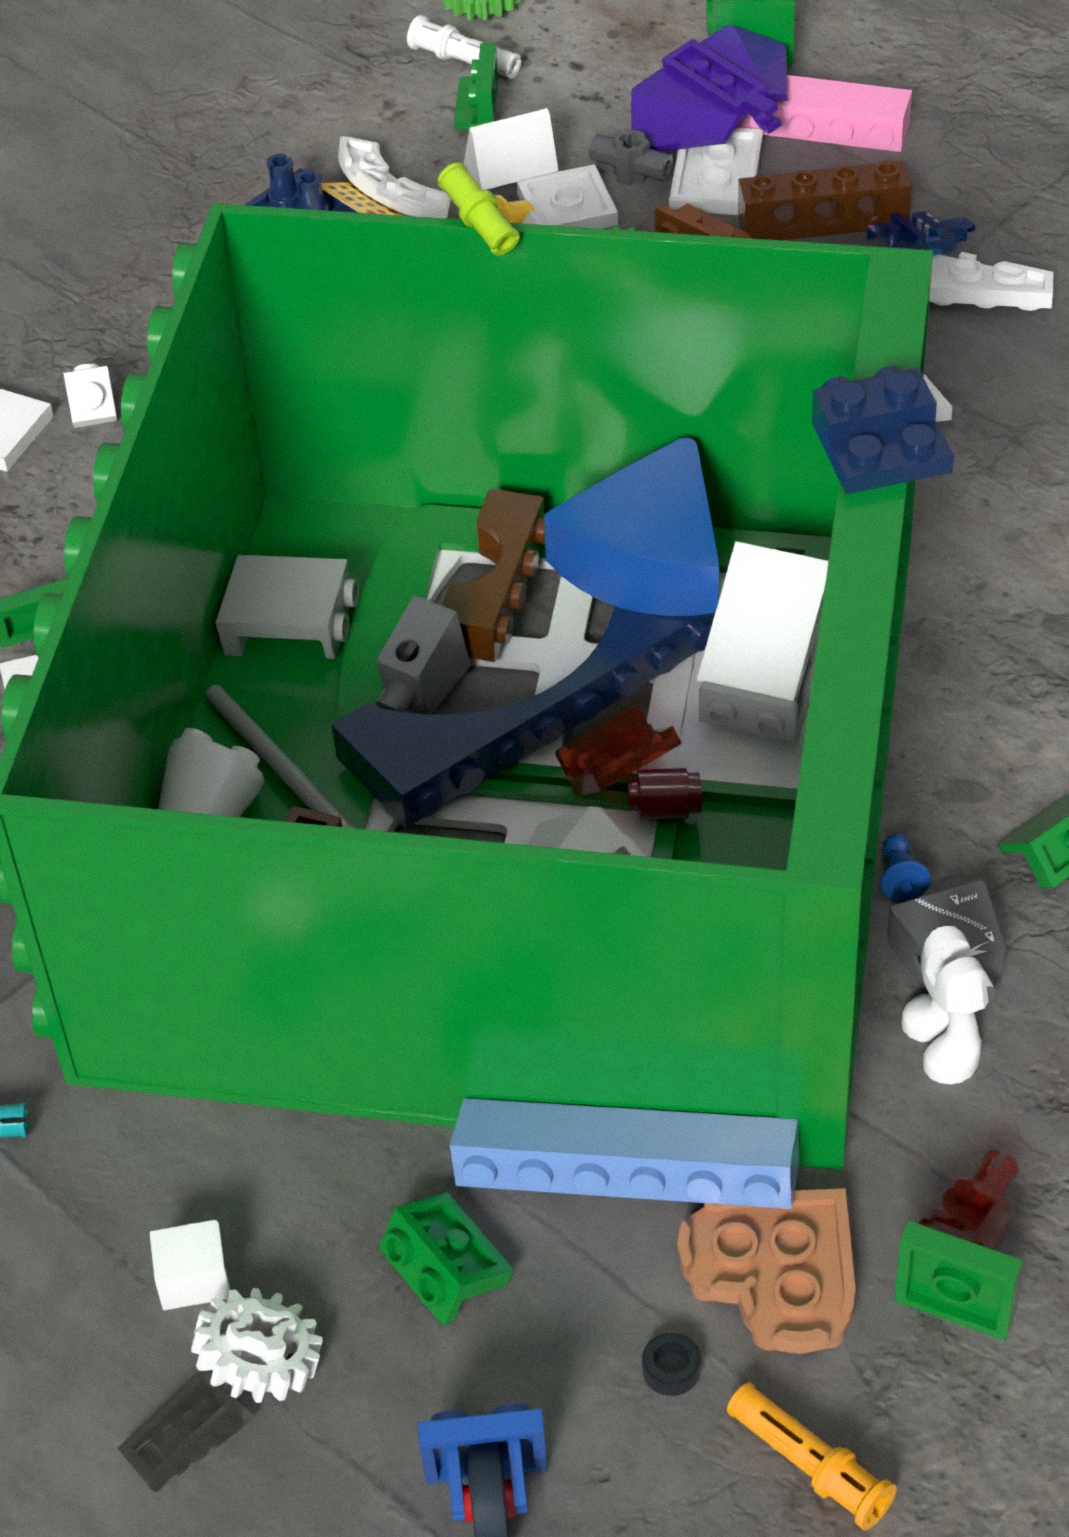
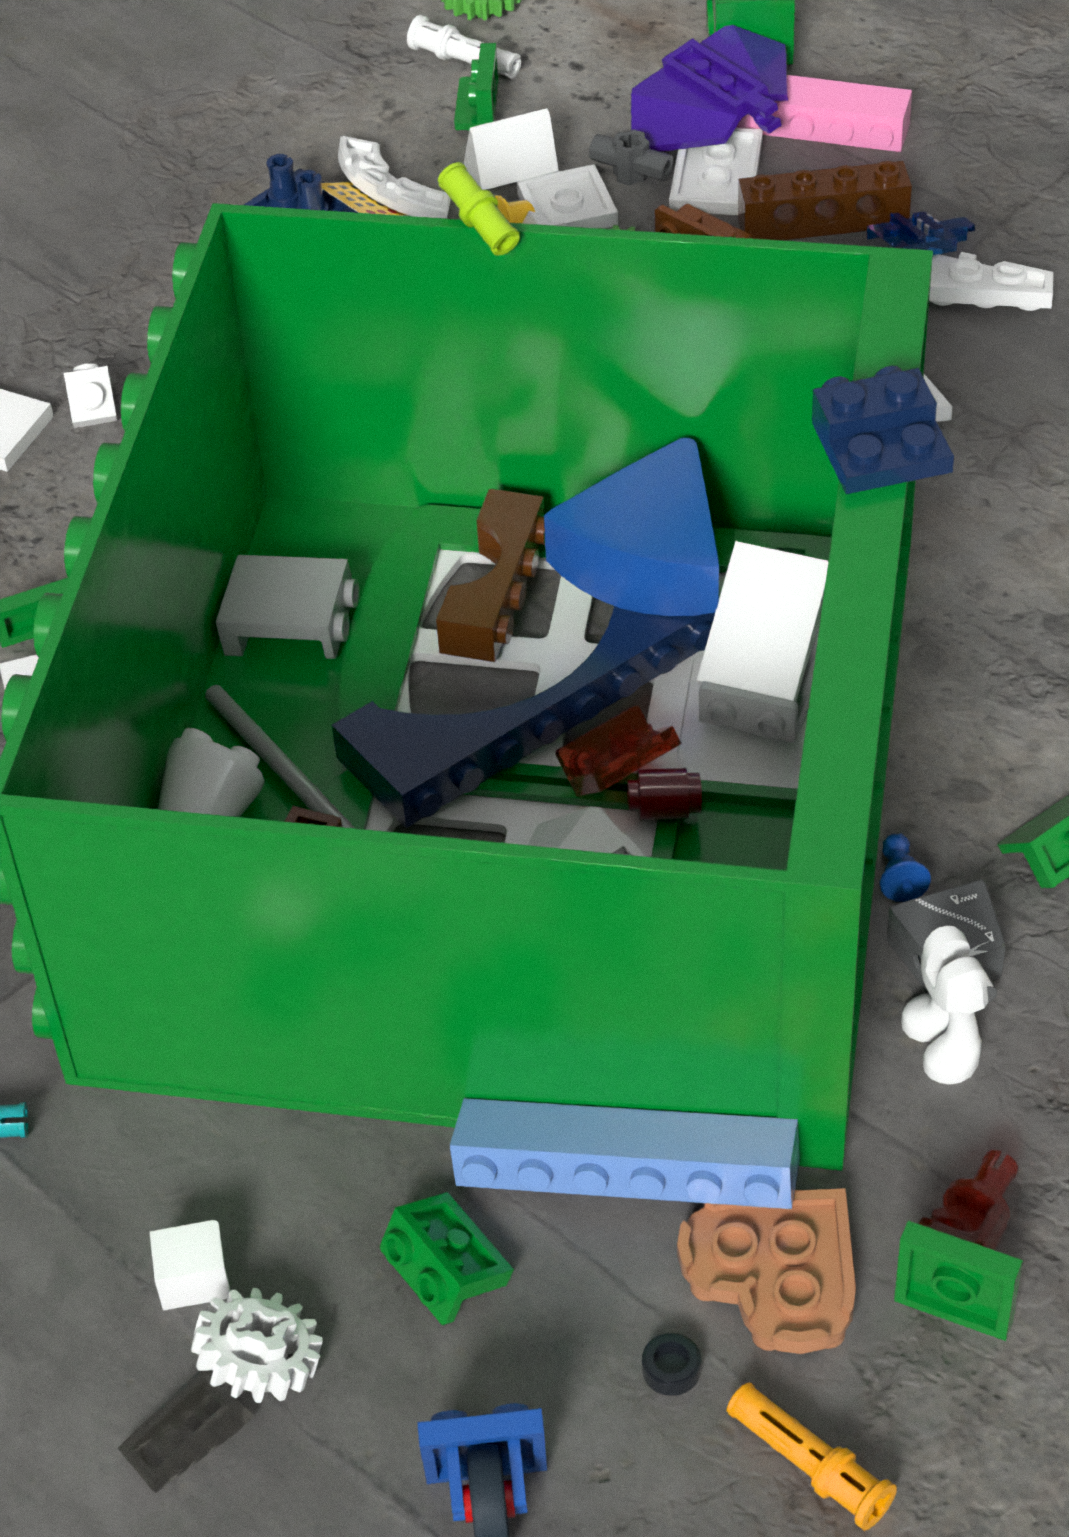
(422, 658): dark grey torso -> none

